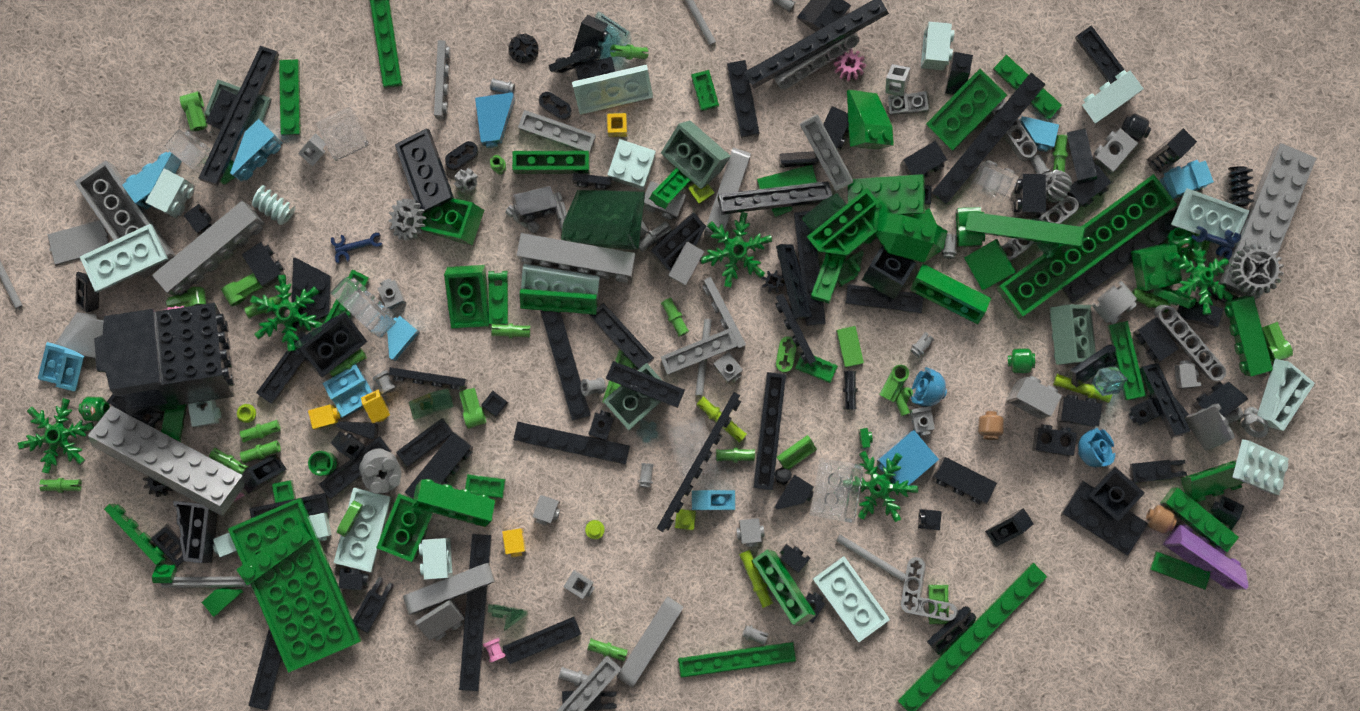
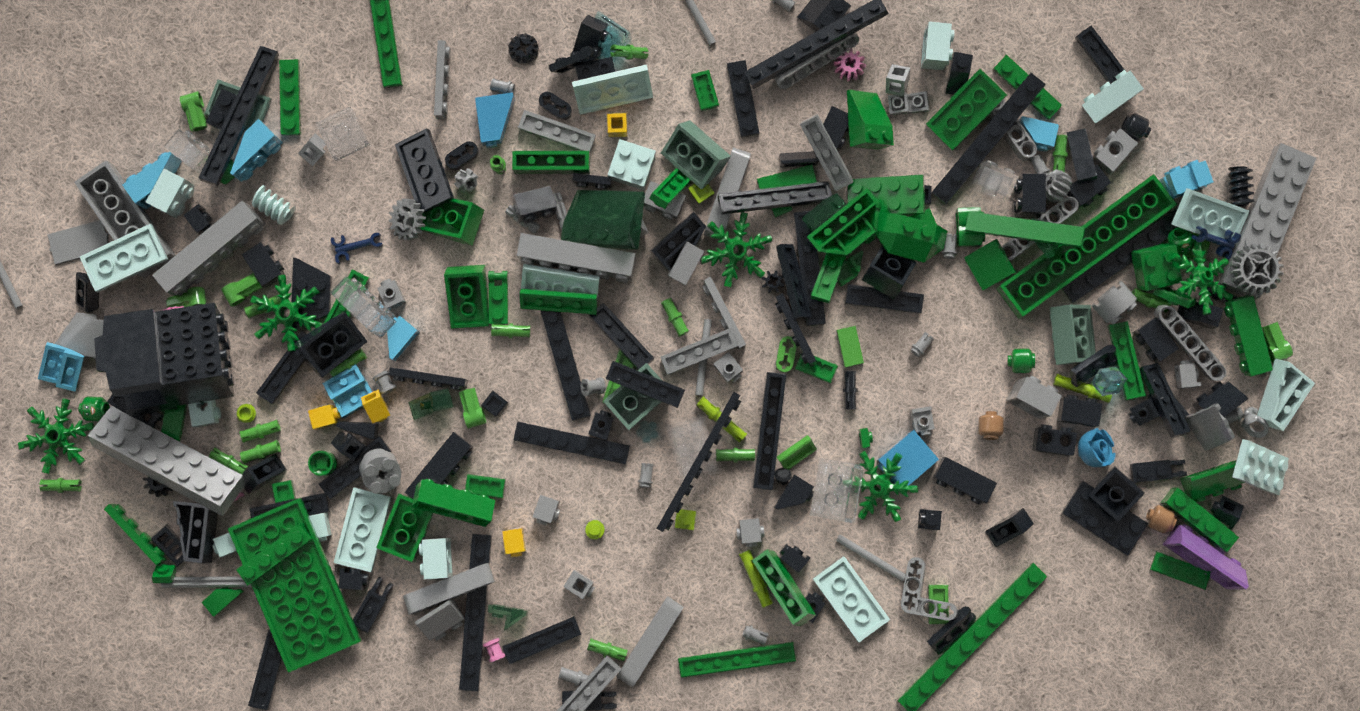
(349, 518): bright green beam -> none
(424, 442): black tile -> none
(654, 236): light grey axle -> none
(713, 499): medium azure slope -> none
(893, 384): bright green piece -> none
(902, 399): bright green arm -> none
(925, 160): black brick -> none
(929, 388): dark azure cylinder -> none
(950, 294): green brick -> none
(1171, 150): black brick -> none

